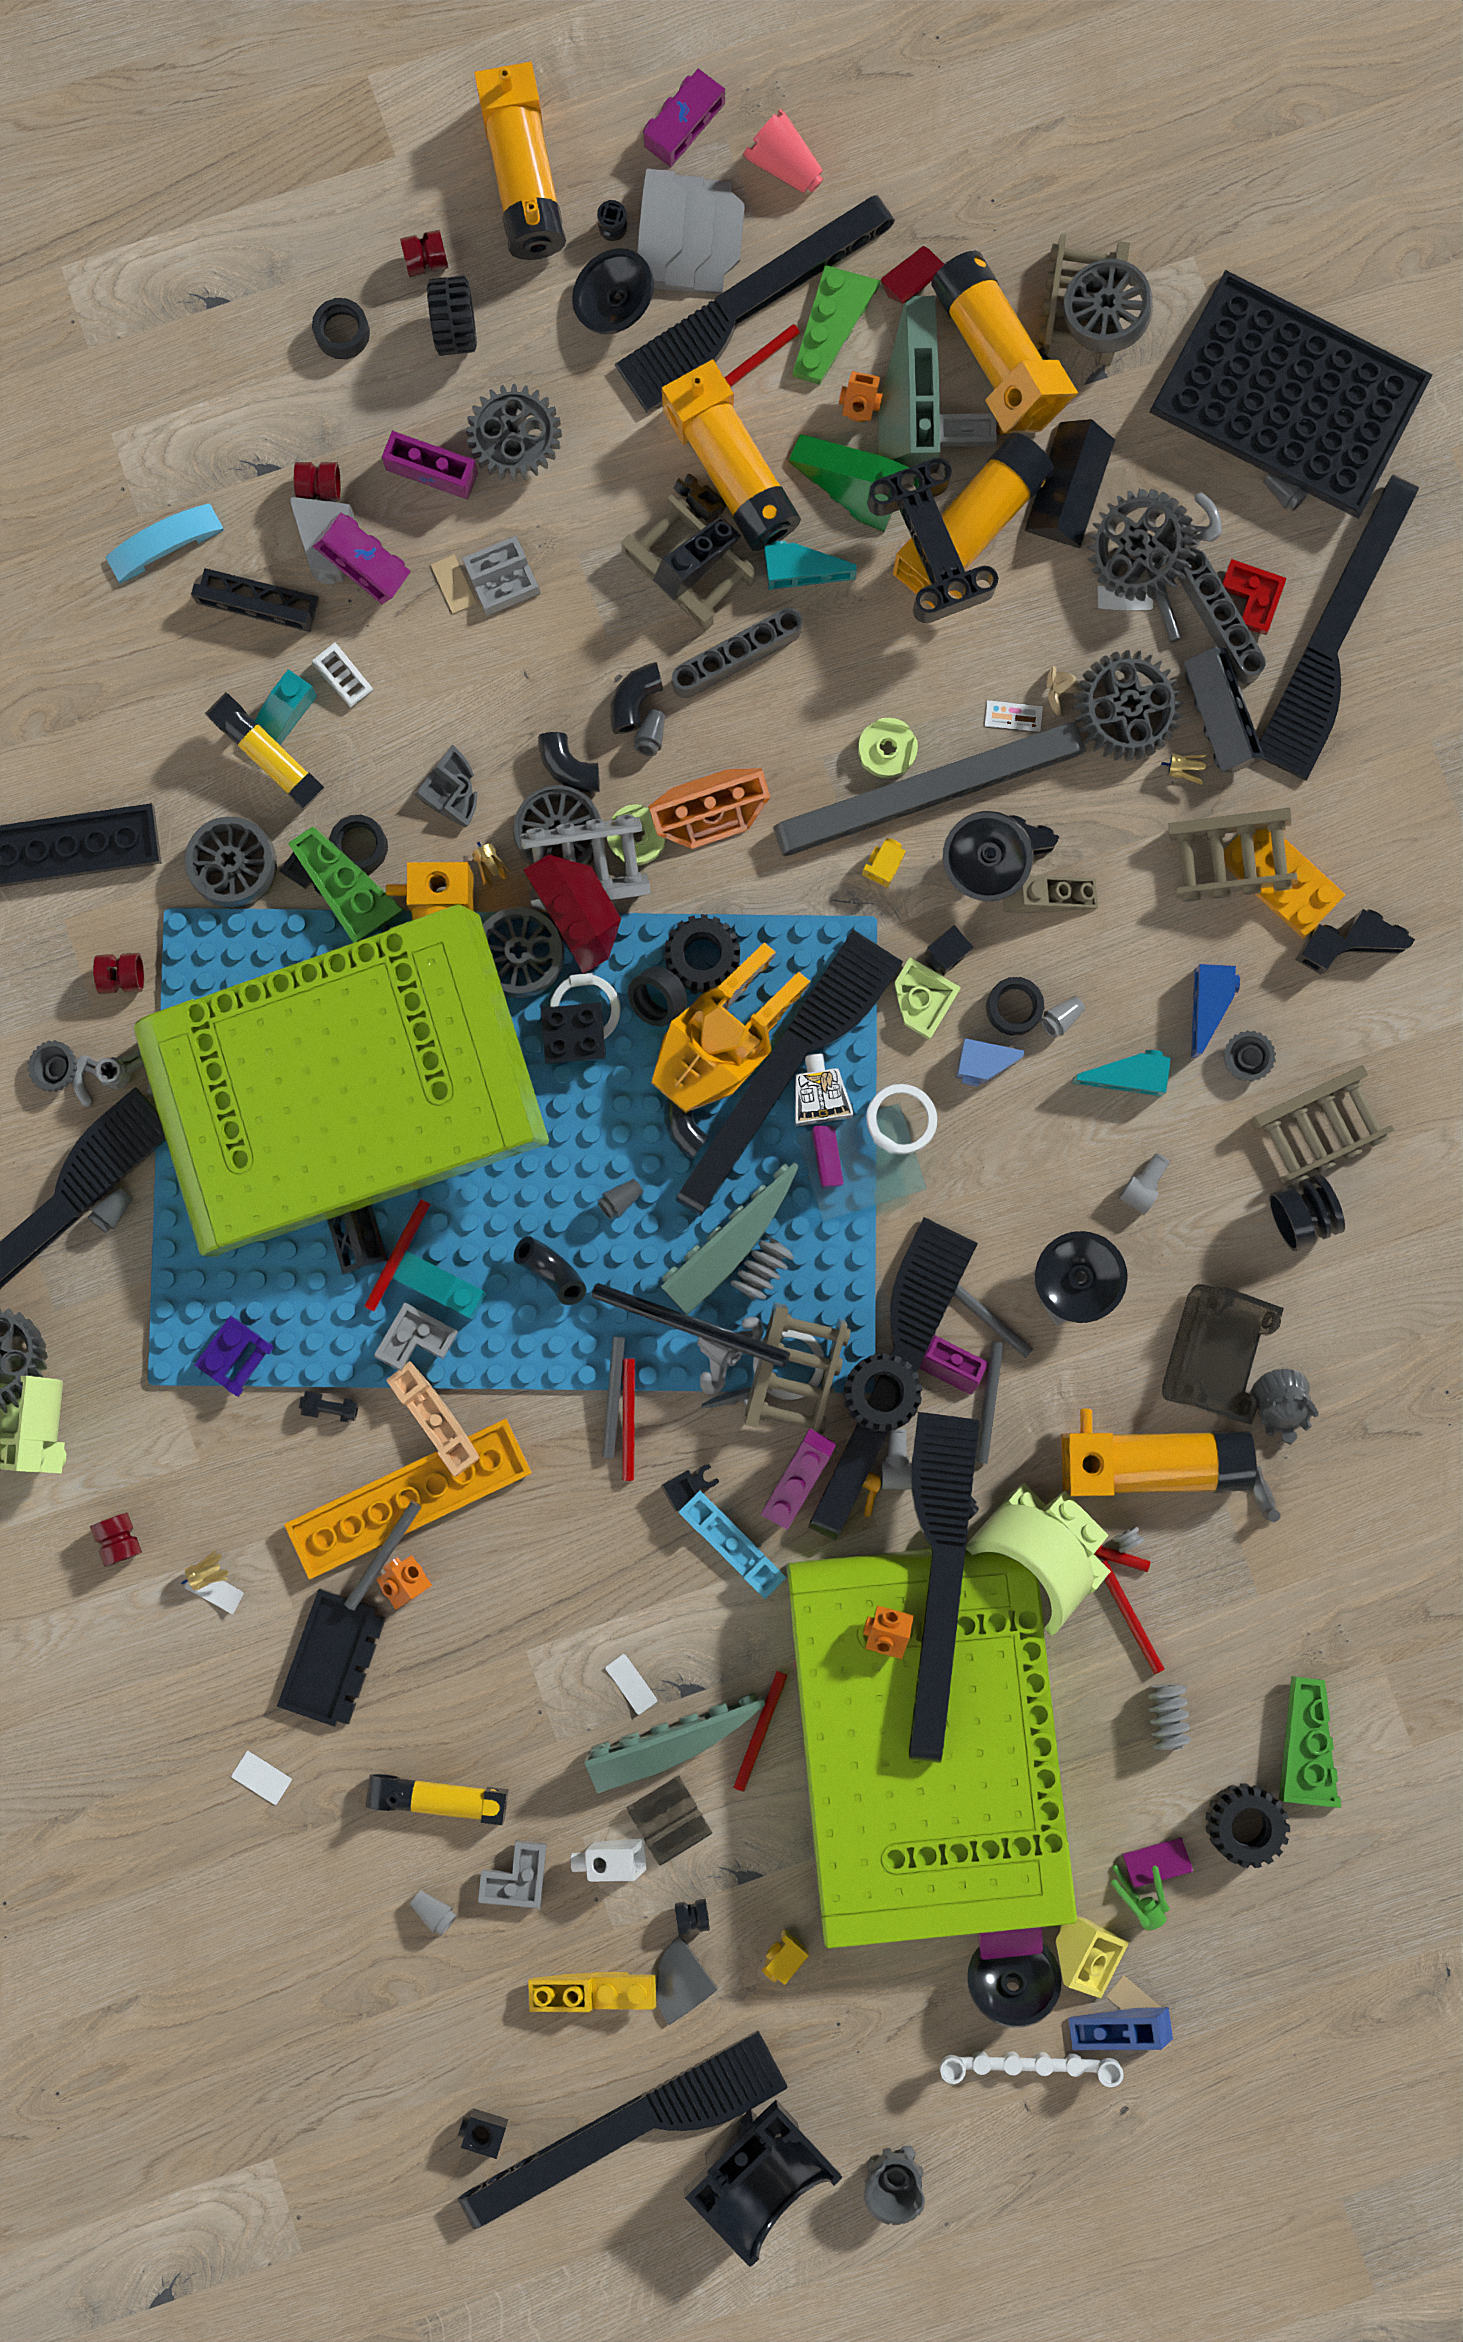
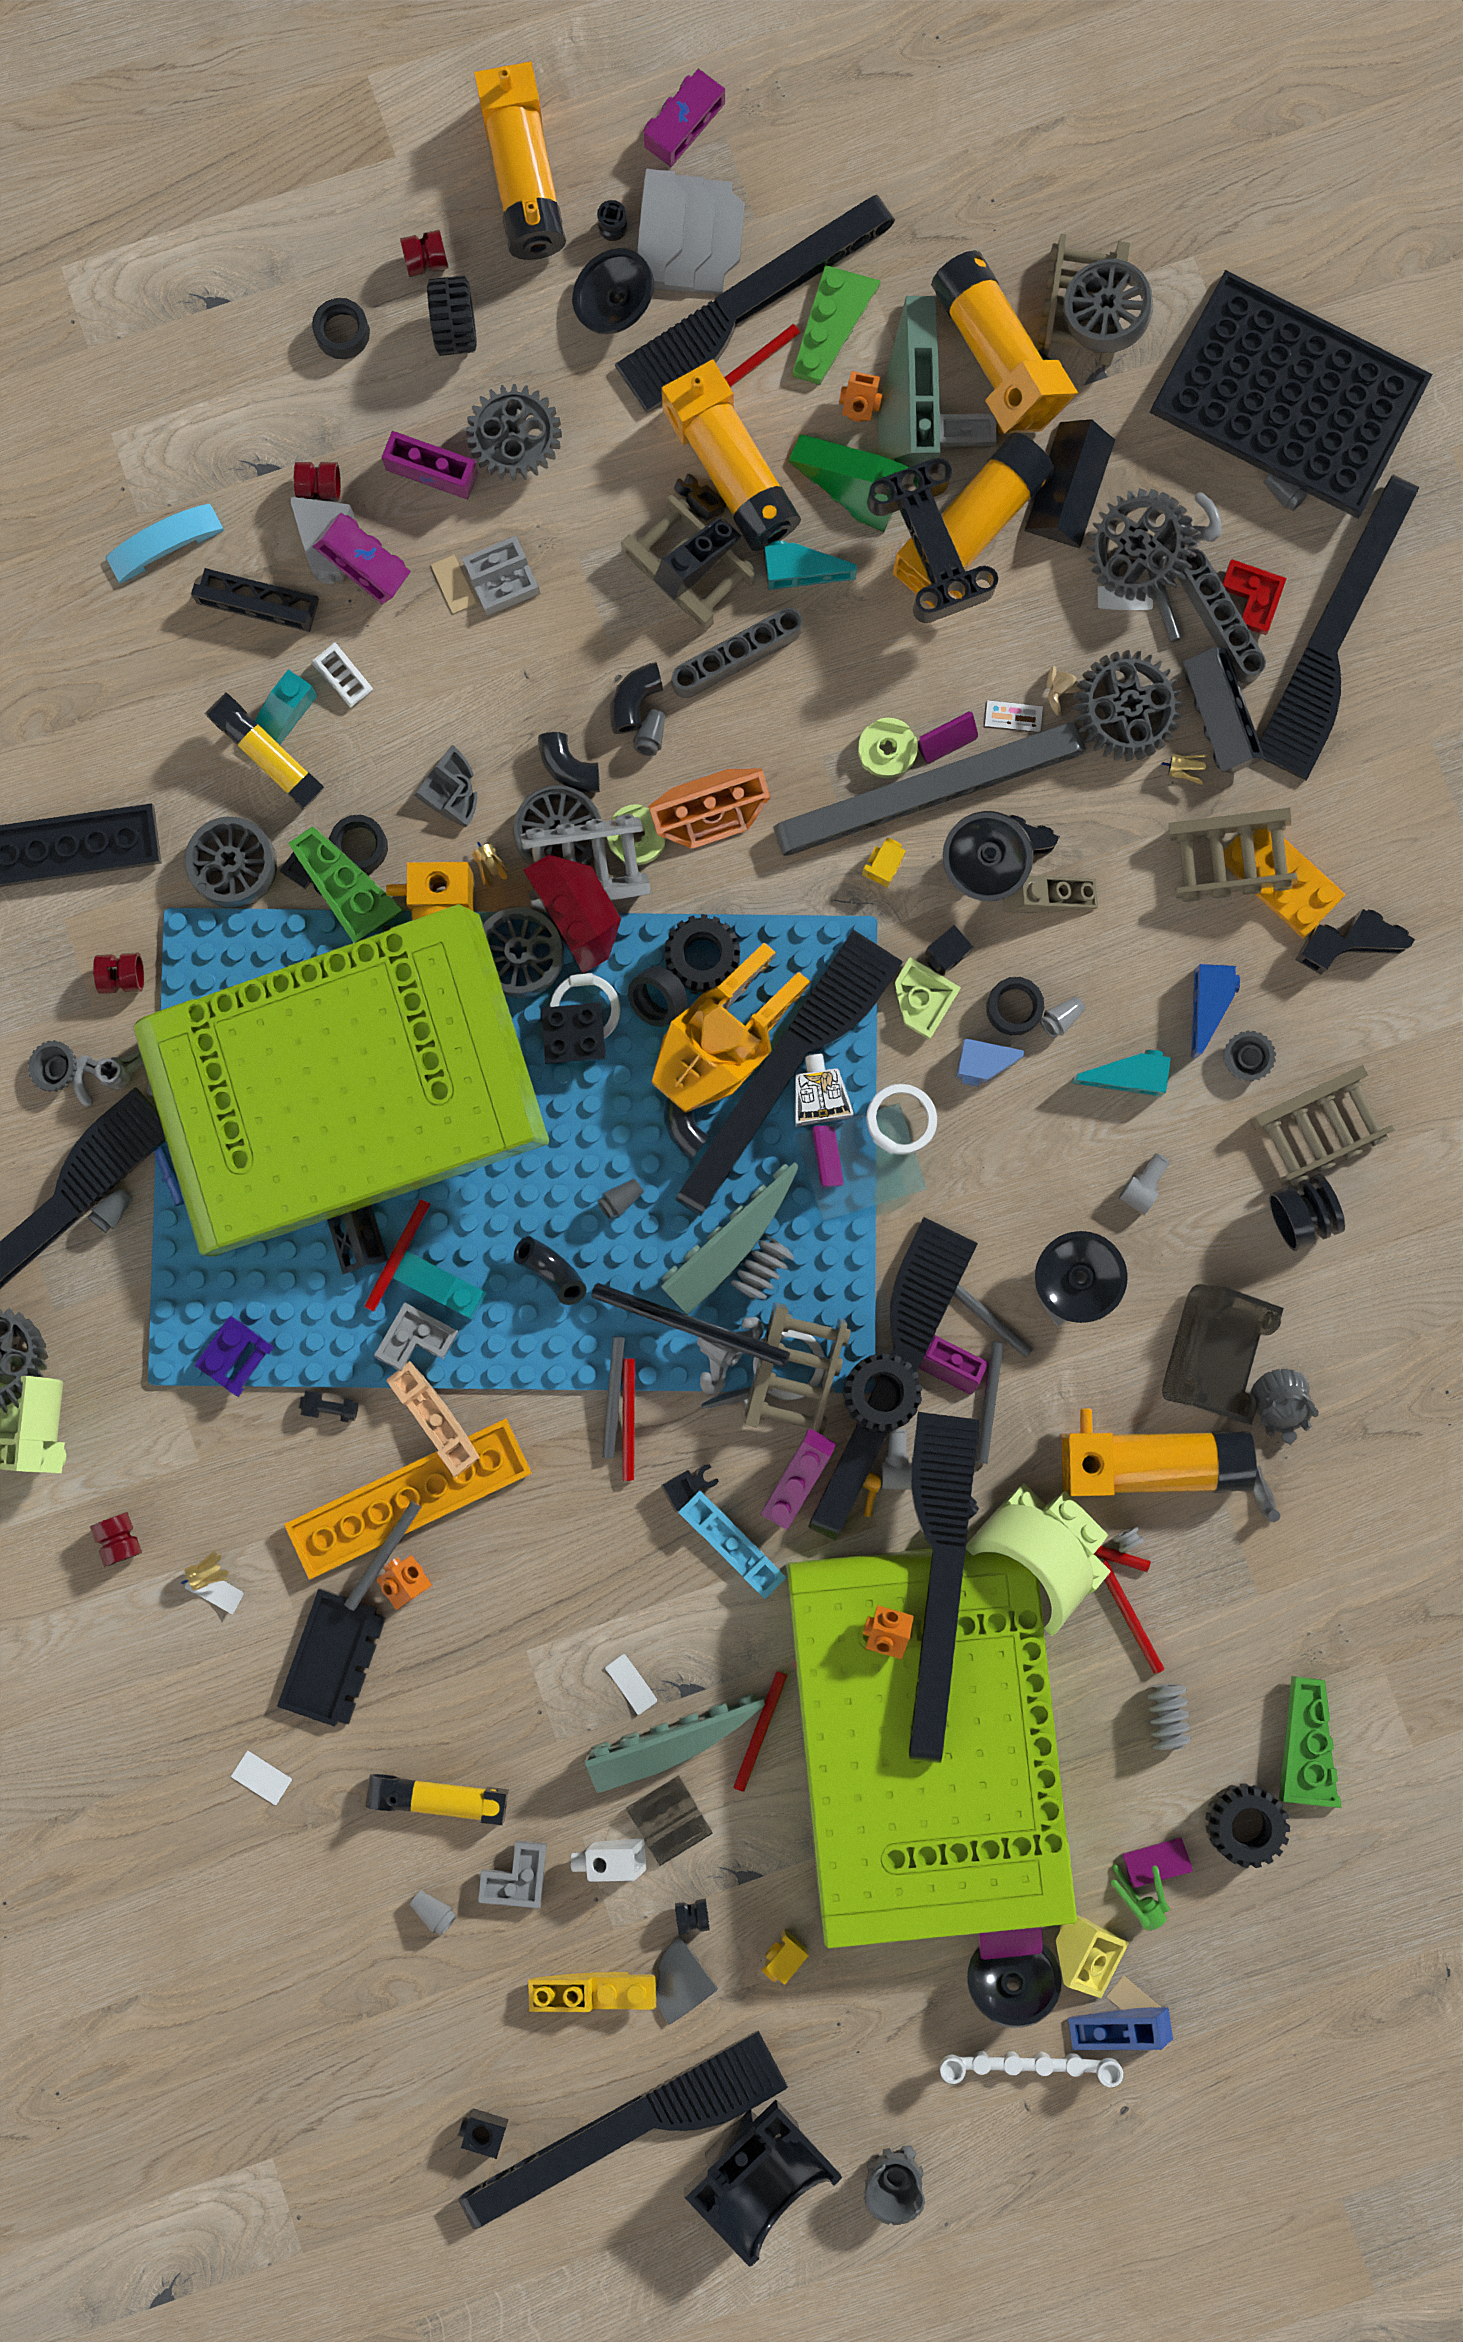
(166, 1165): none -> blue axle
(785, 154): coral cone -> none
(911, 275): dark red slope -> none
(948, 737): none -> magenta slope

